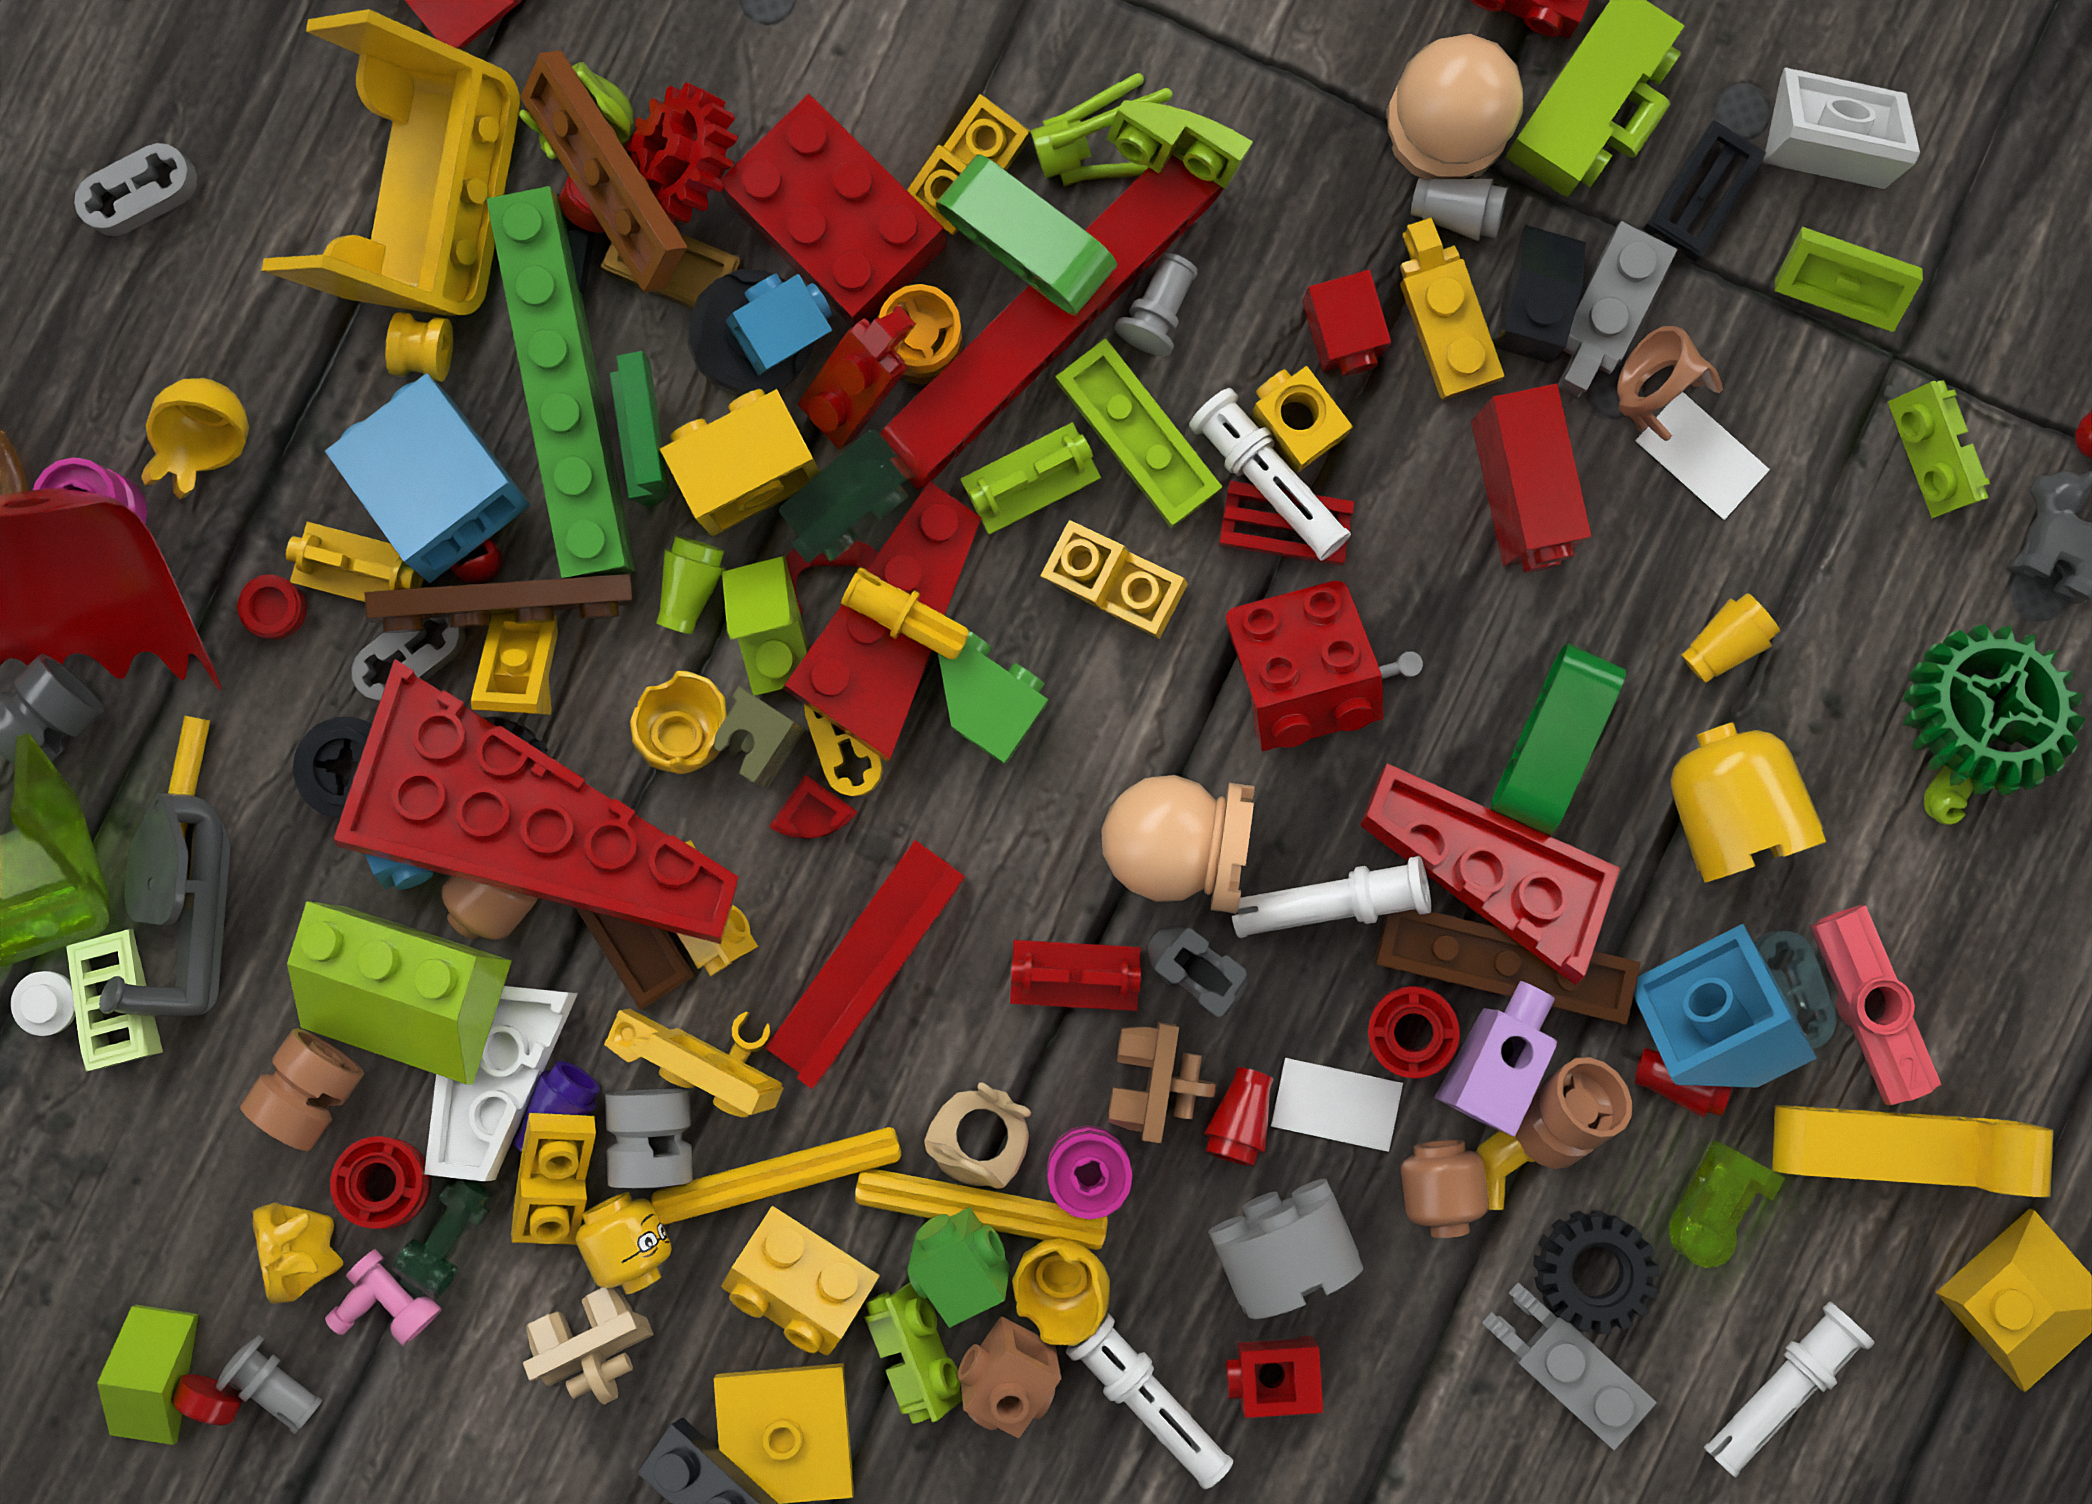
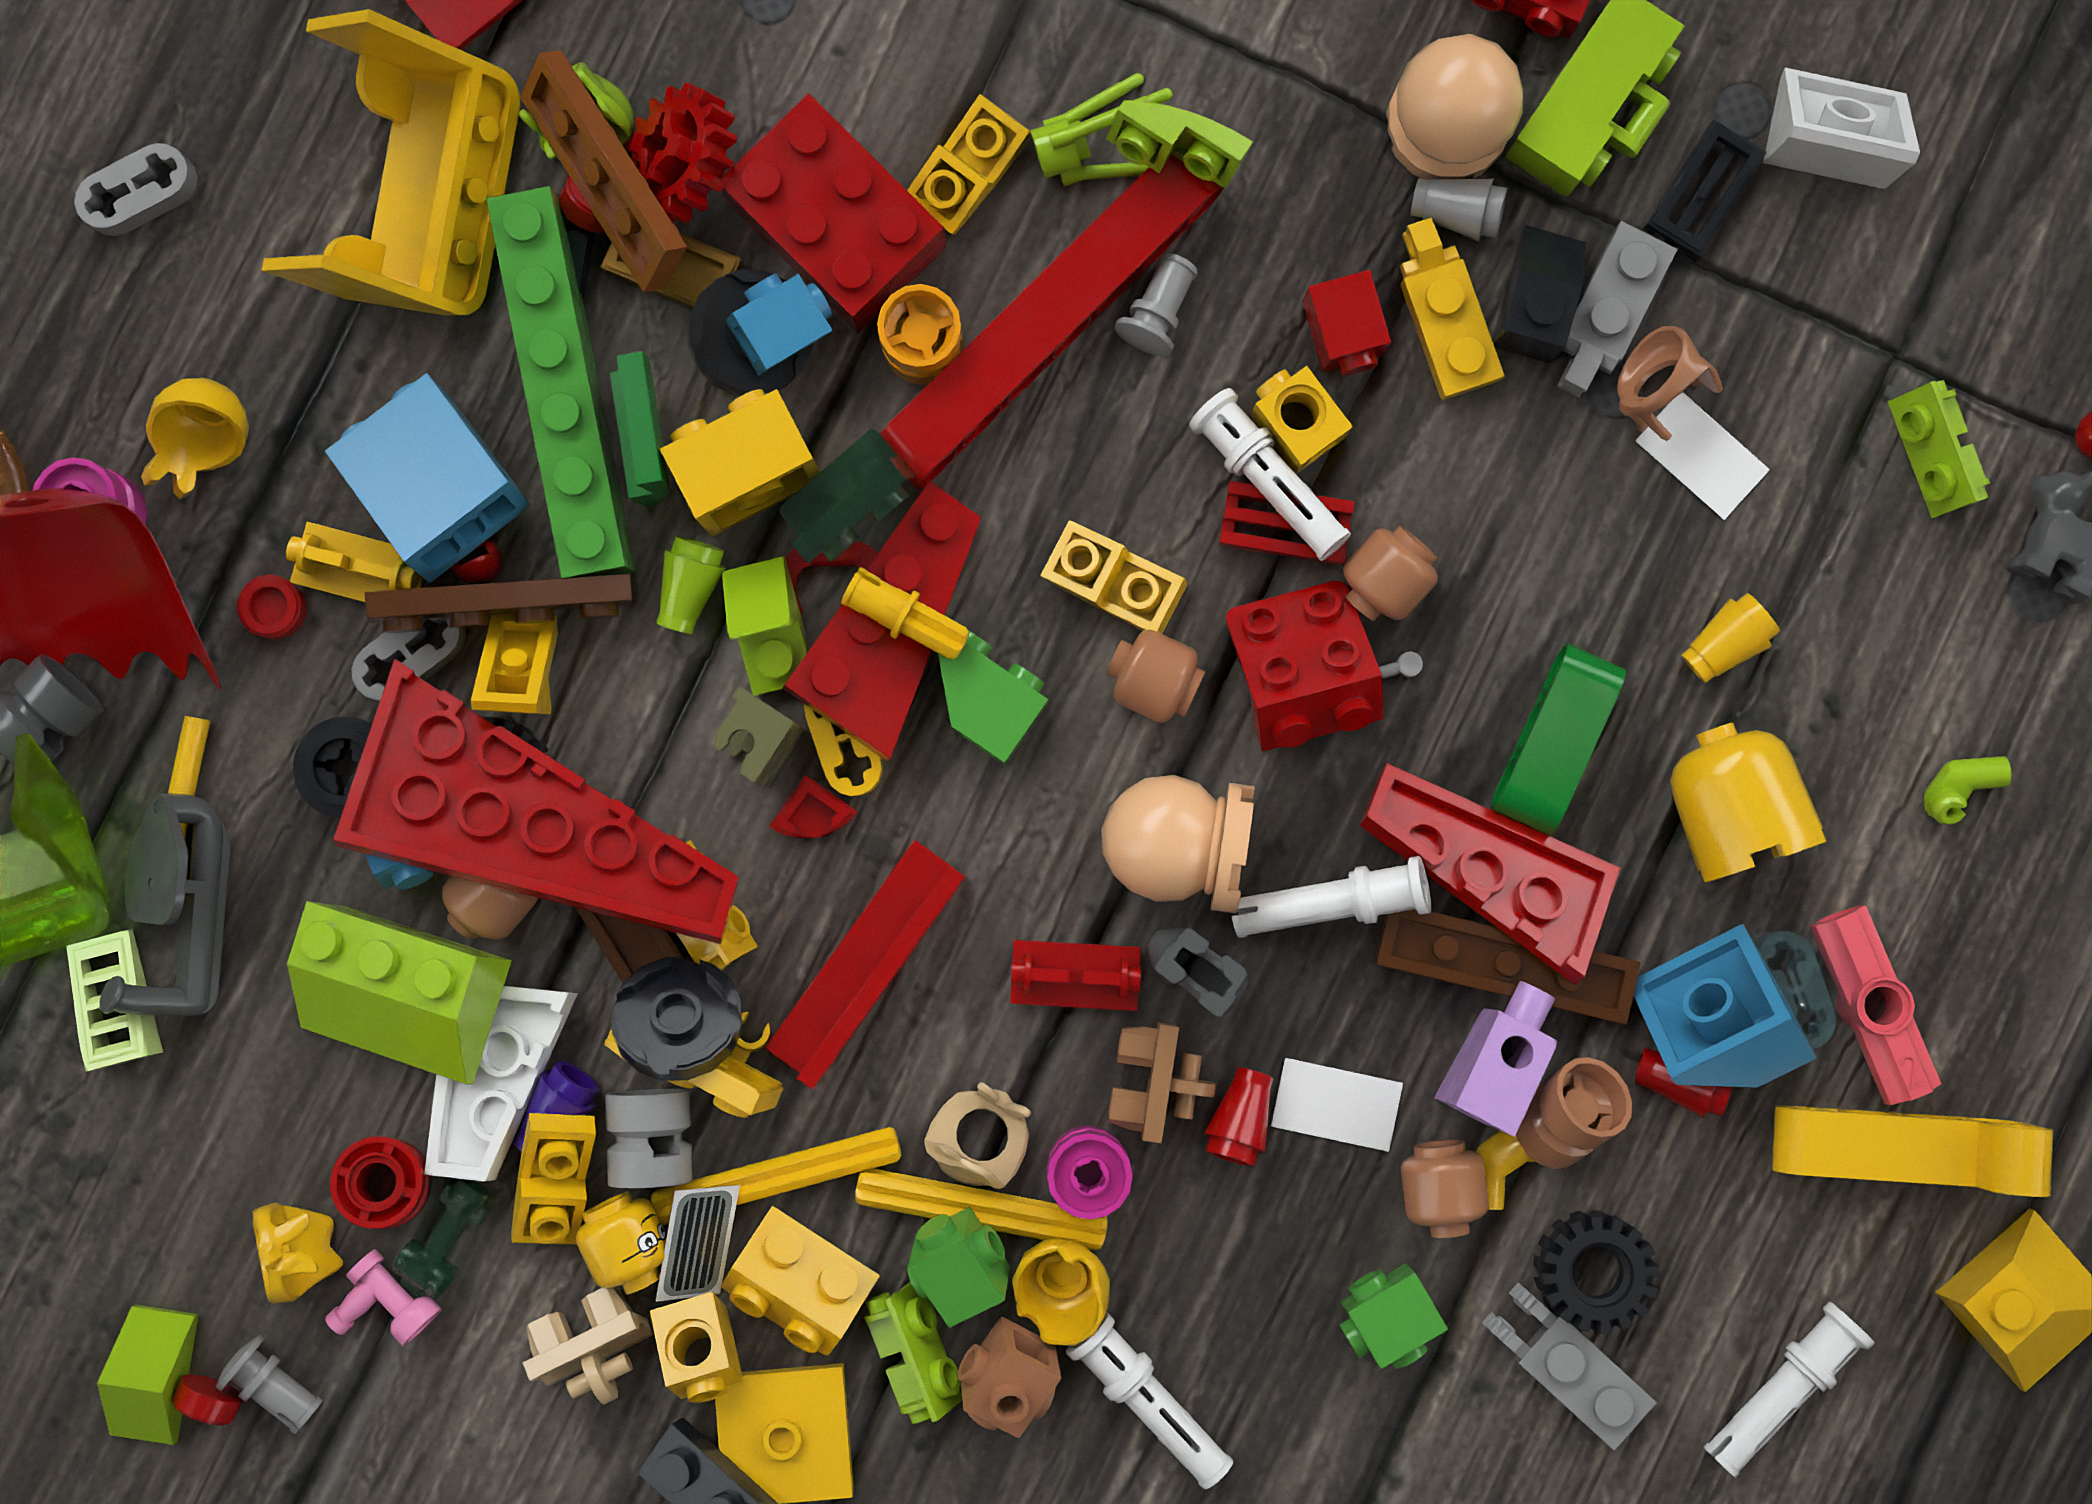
(43, 1003): white plate -> none
(298, 1095): nougat wheel -> none
(419, 346): yellow wheel -> none
(676, 1018): none -> black tile
(677, 1328): none -> yellow brick
(678, 723): yellow hair -> none
(697, 1242): none -> sticker
(857, 377): red hinge -> none
(1026, 234): beam -> none
(1031, 478): lime hinge -> none
(1138, 433): lime plate -> none
(1155, 676): none -> nougat head
(1286, 1250): light grey brick -> none
(1292, 1394): red brick -> none
(1390, 574): none -> nougat head
(1390, 1317): none -> bright green brick
(1421, 1061): red wheel -> none
(1531, 478): red brick -> none
(1715, 1204): clear neon green leg -> none
(1848, 279): lime plate -> none
(2028, 710): green gear -> none

